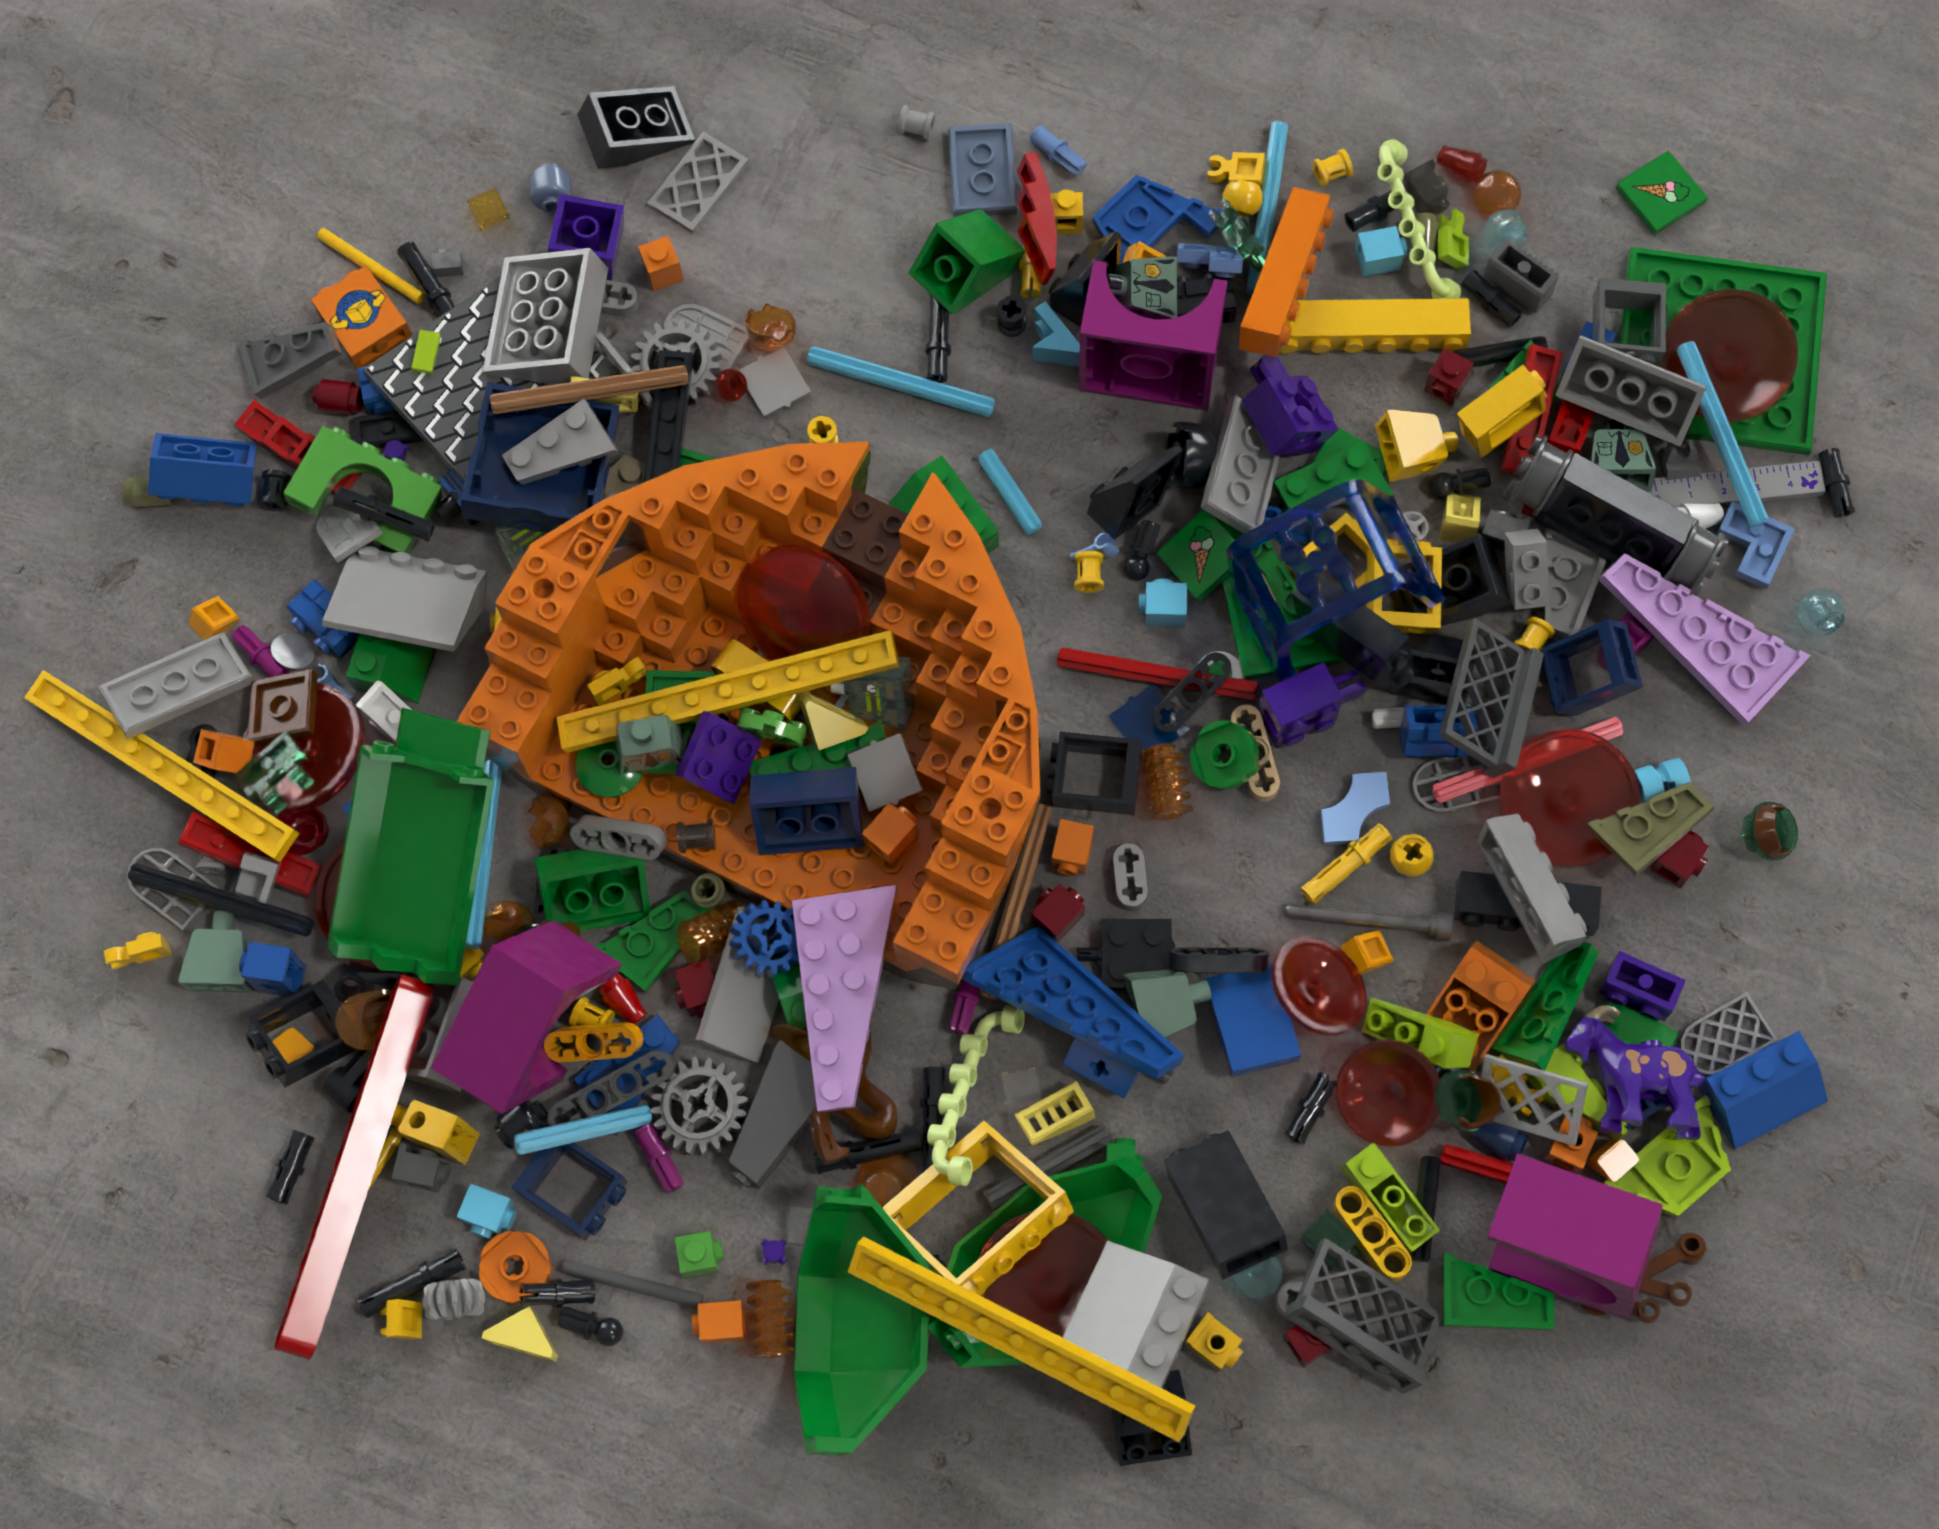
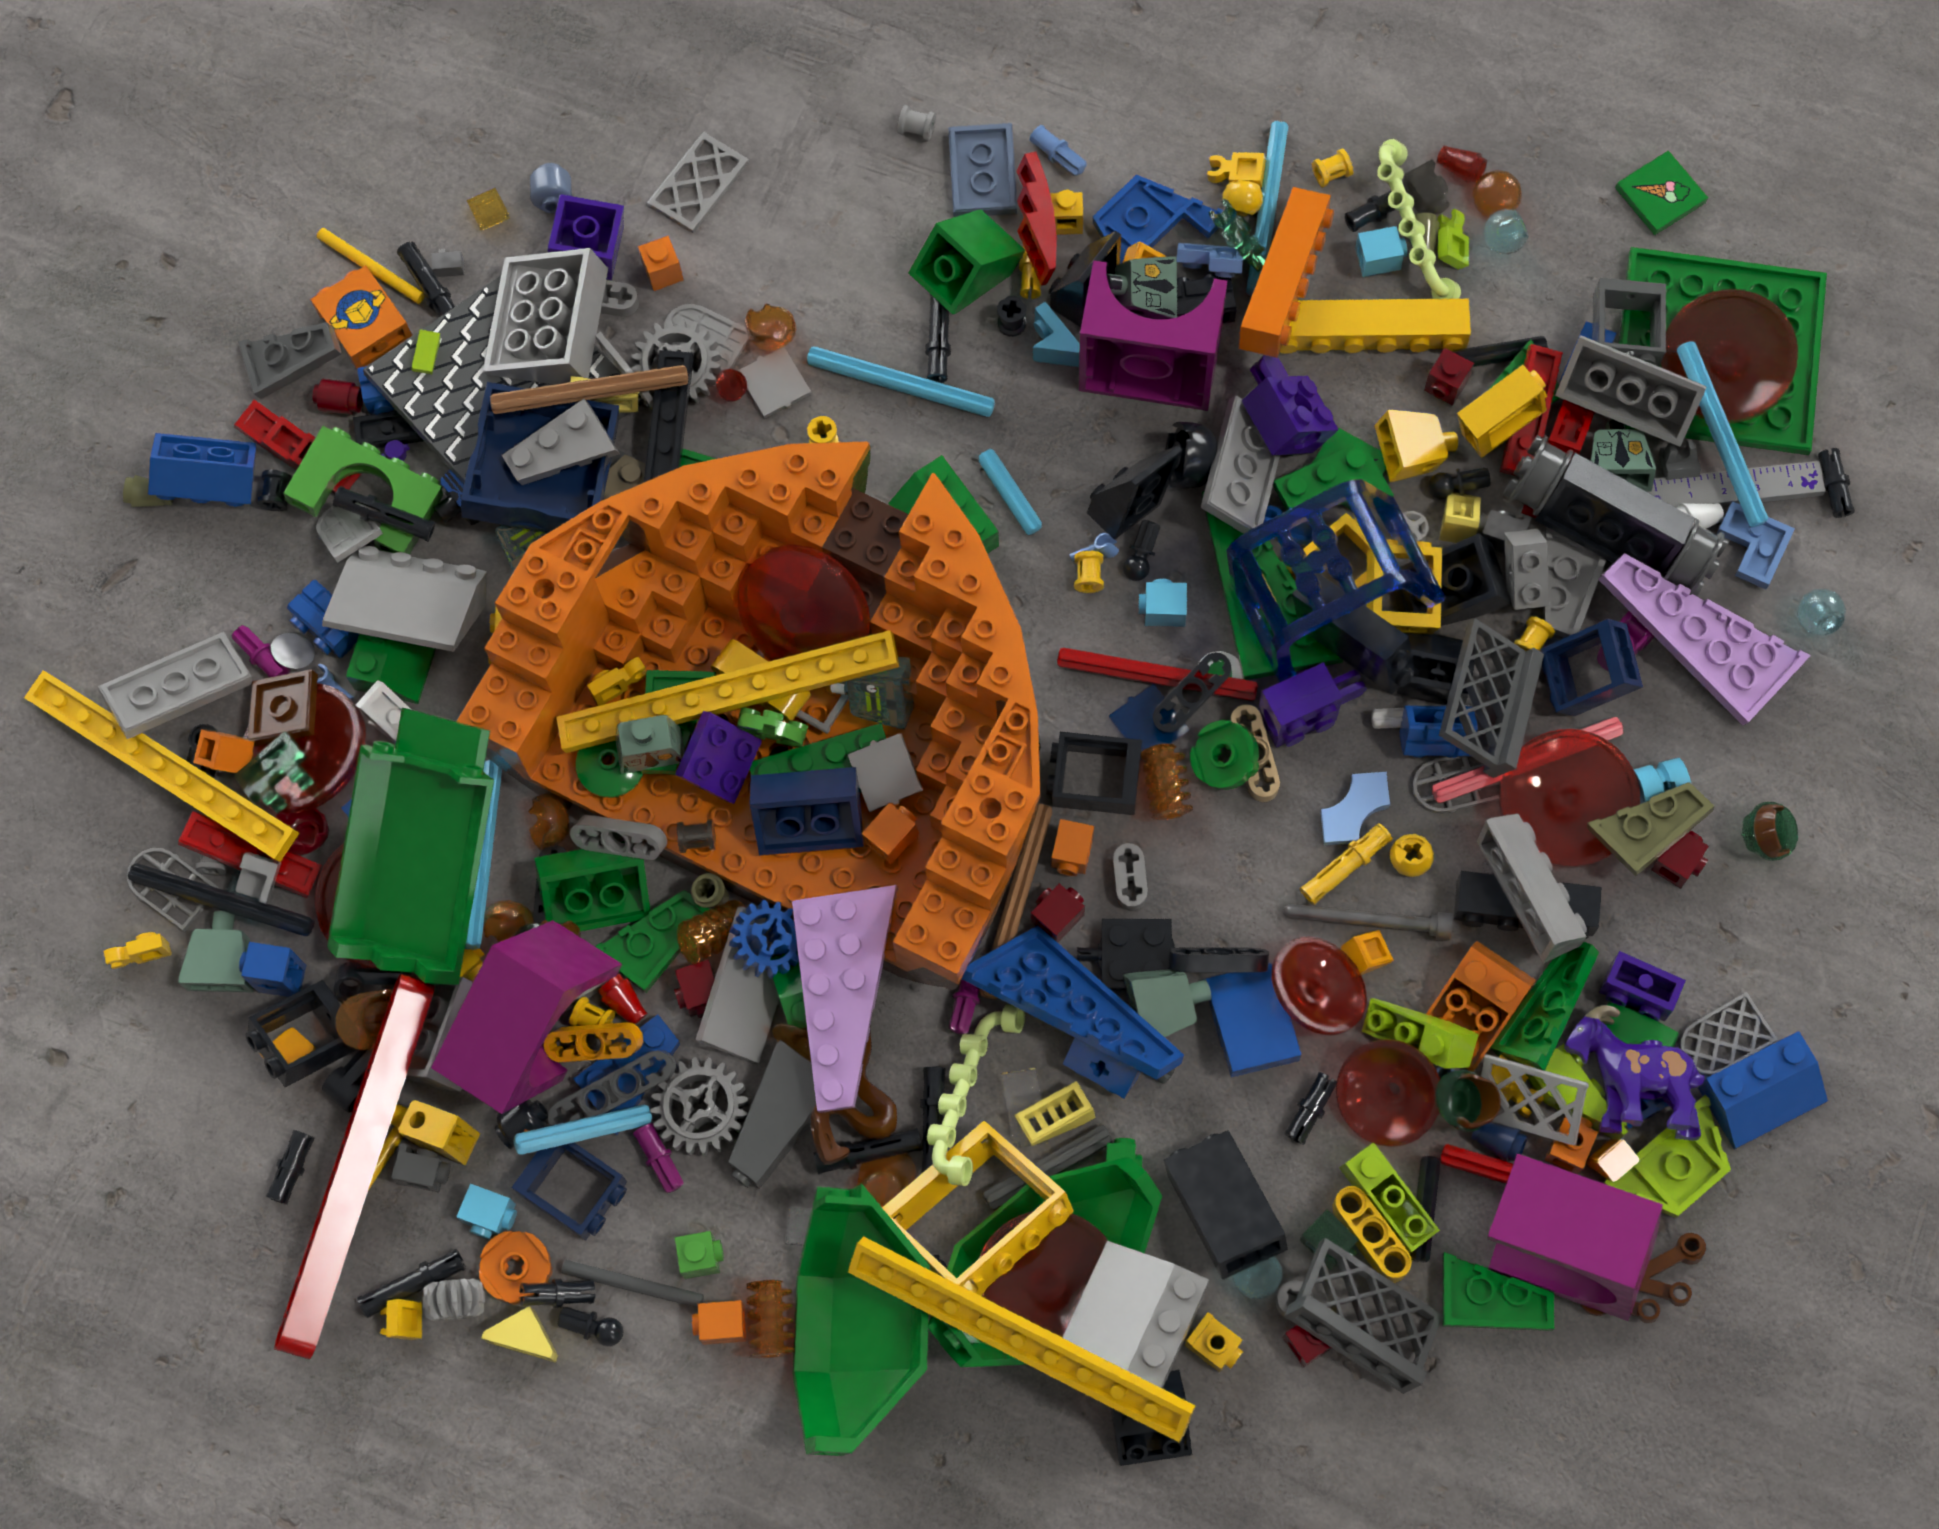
(212, 618): light orange slope -> none
(633, 125): black slope -> none
(773, 1251): dark purple piece -> none
(828, 722): light yellow slope -> none
(1199, 554): green tile -> none
(1492, 298): black pin -> none
(1521, 275): dark grey brick -> none

